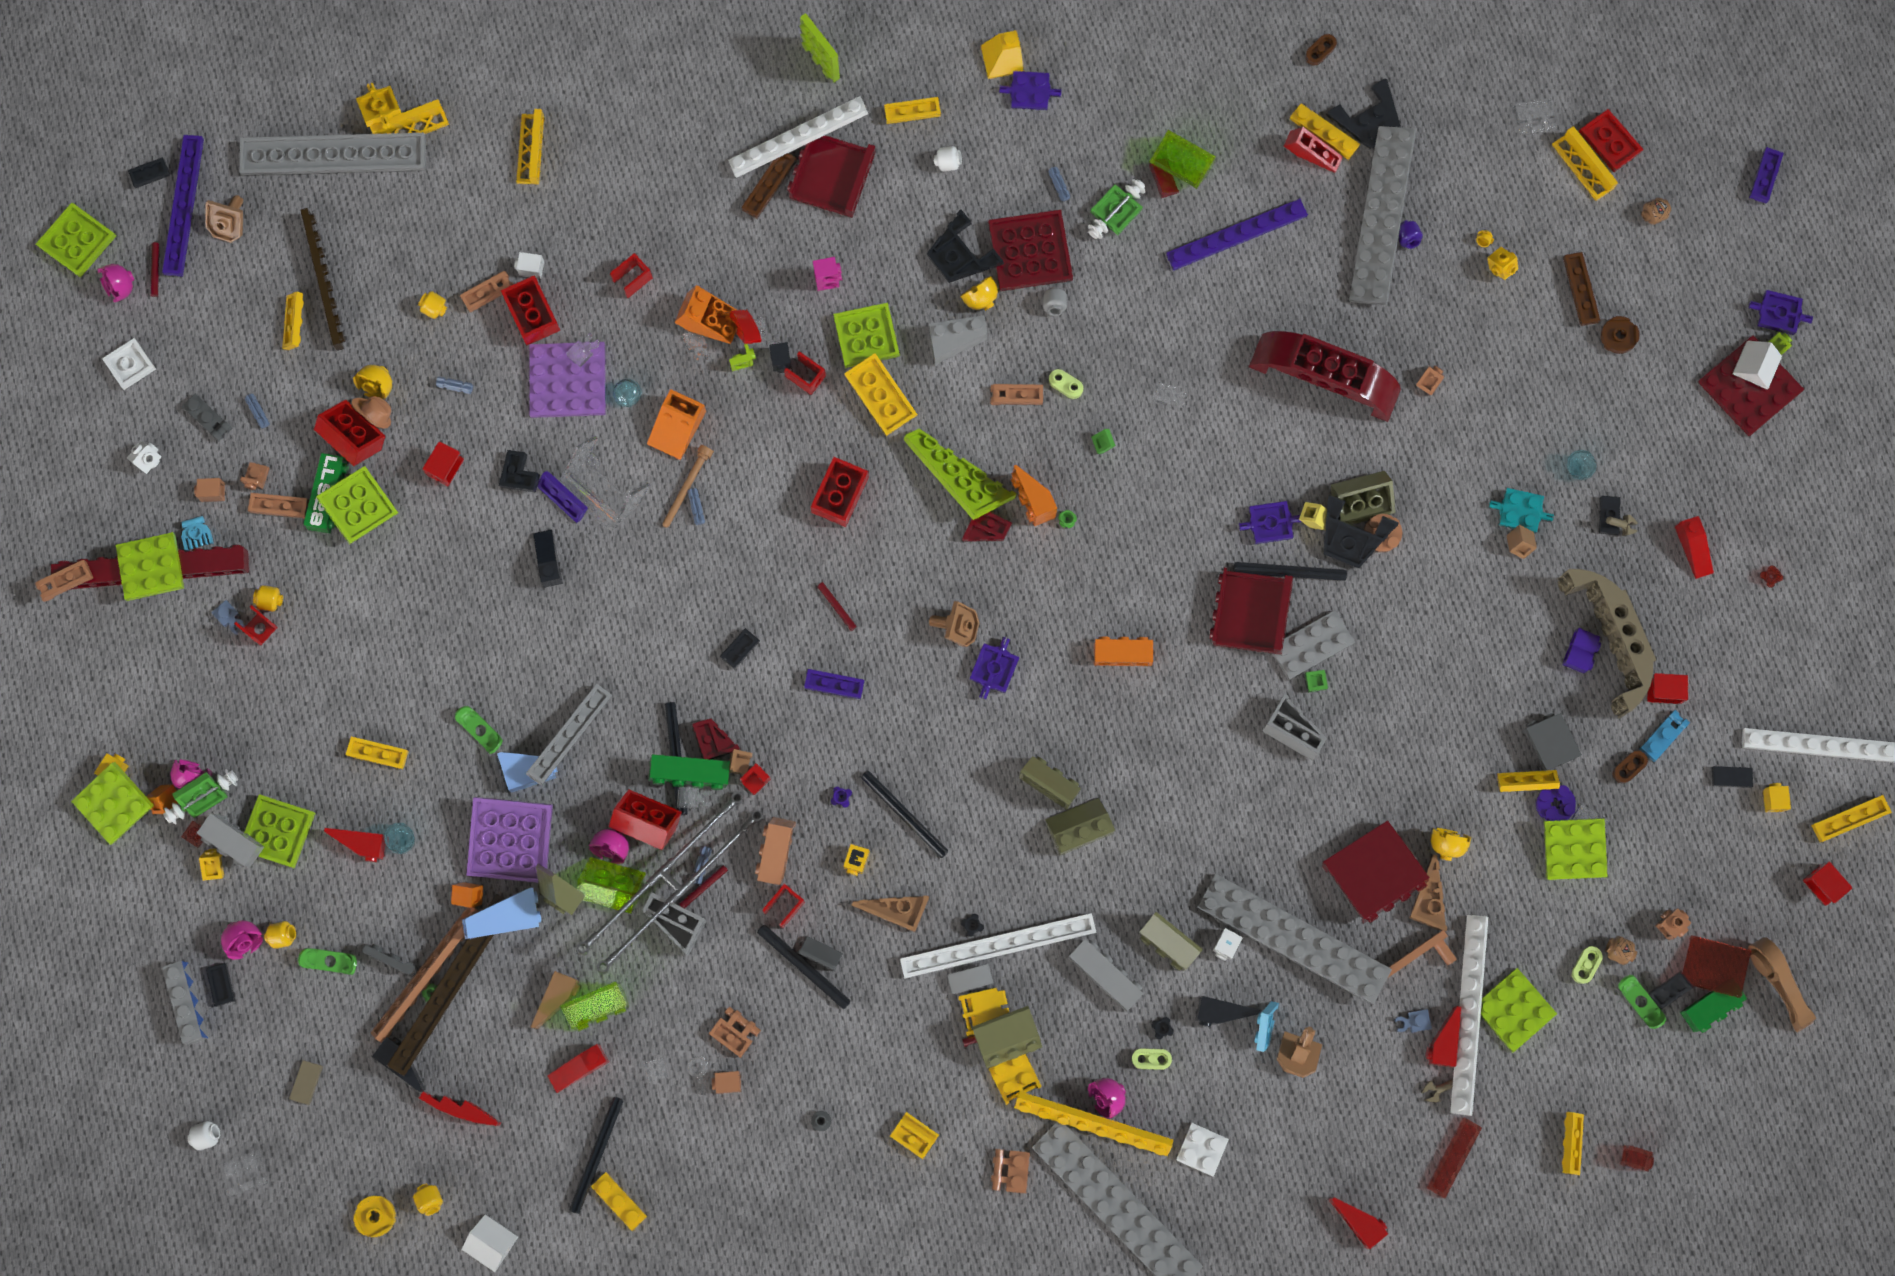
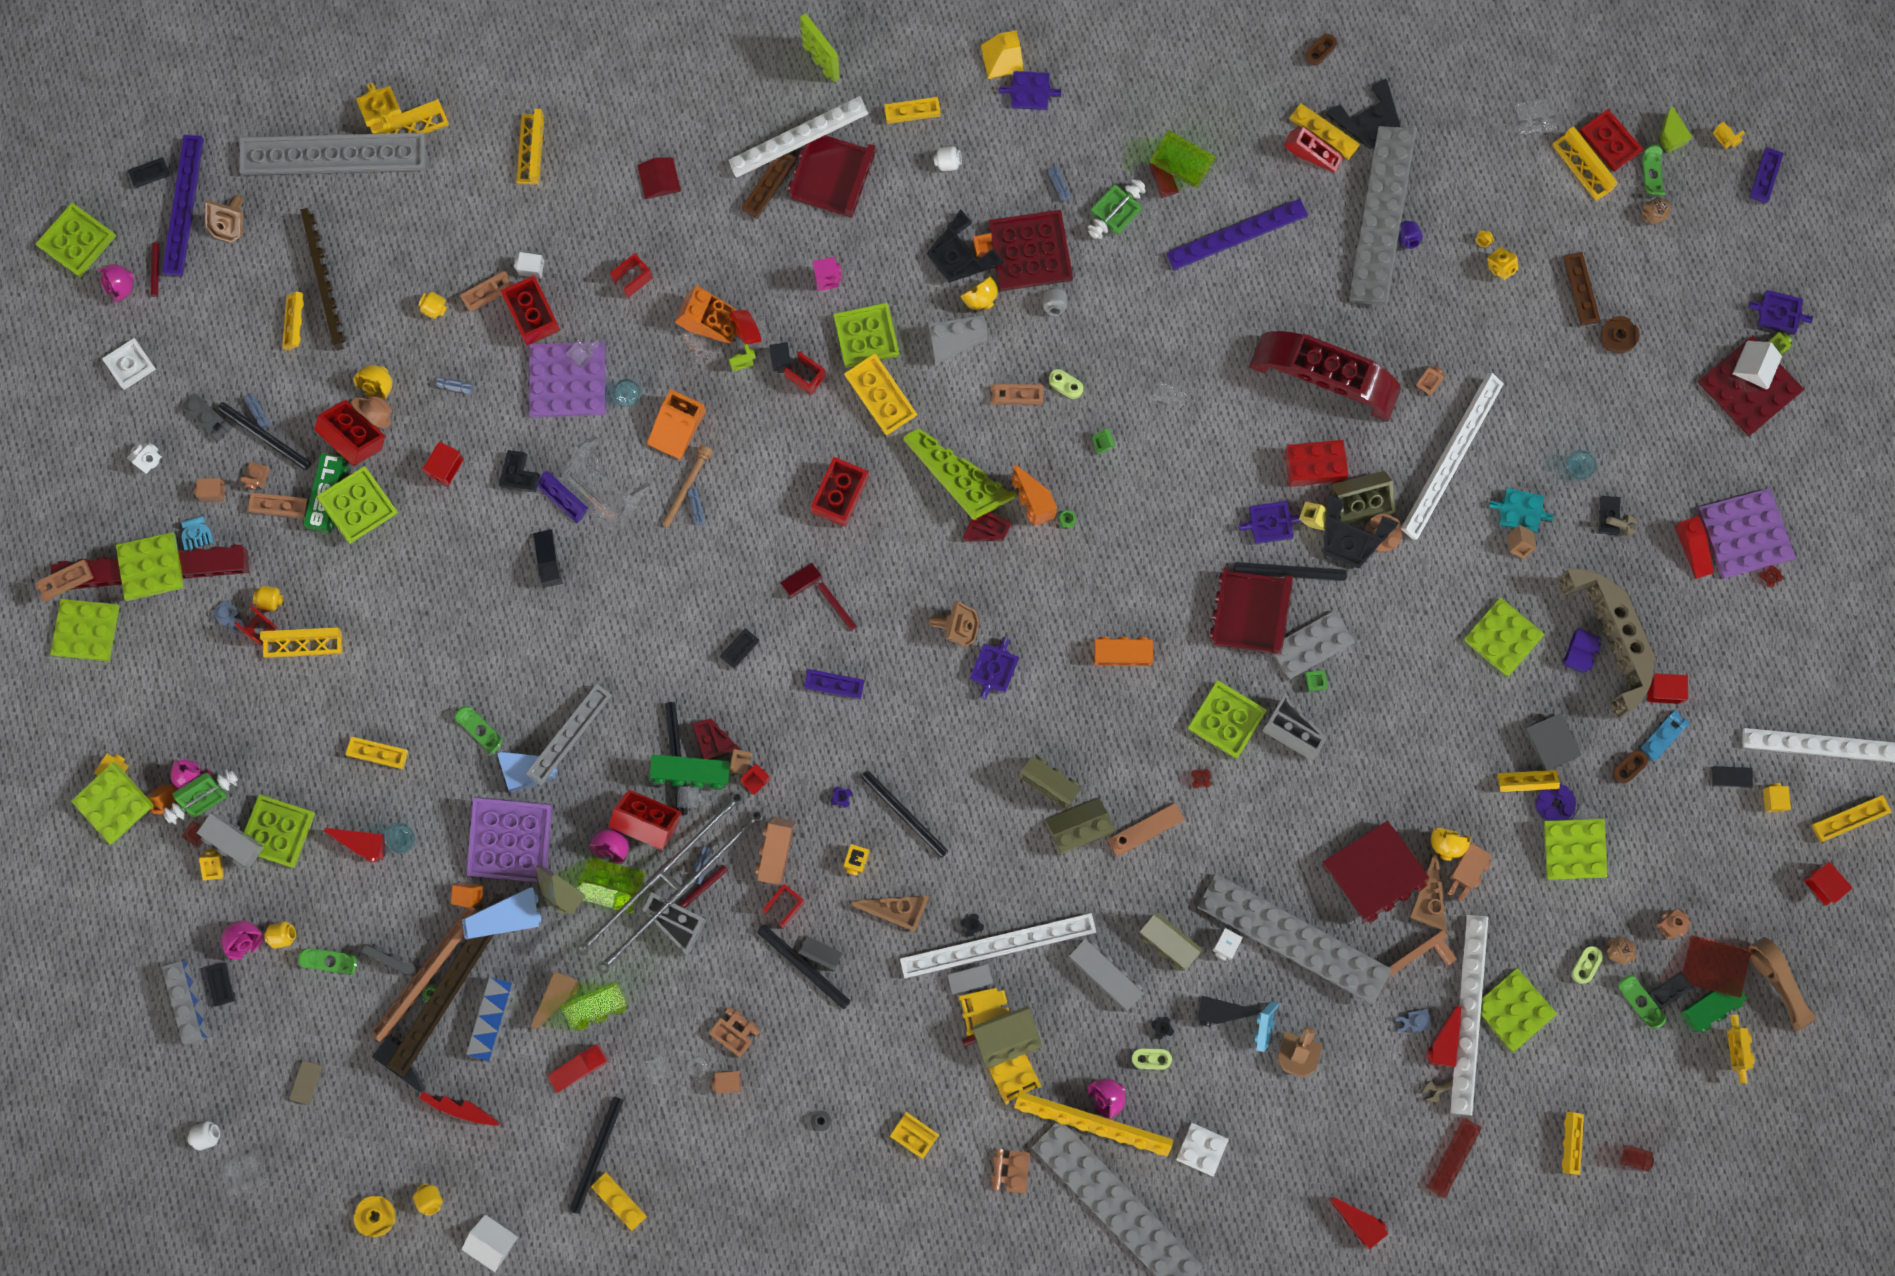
(84, 630): none -> lime plate
(264, 436): none -> black axle
(301, 635): none -> yellow fence
(491, 1019): none -> brick
(658, 177): none -> dark red slope
(801, 580): none -> dark red slope
(982, 244): none -> orange panel
(1146, 830): none -> nougat piece
(1201, 783): none -> clear red plate
(1227, 719): none -> lime plate
(1316, 463): none -> red brick
(1452, 456): none -> white plate
(1468, 870): none -> nougat hinge
(1504, 637): none -> lime plate
(1652, 161): none -> bright green piece
(1673, 132): none -> lime slope
(1726, 136): none -> yellow bracket
(1740, 1051): none -> yellow plate
(1746, 533): none -> medium lavender plate

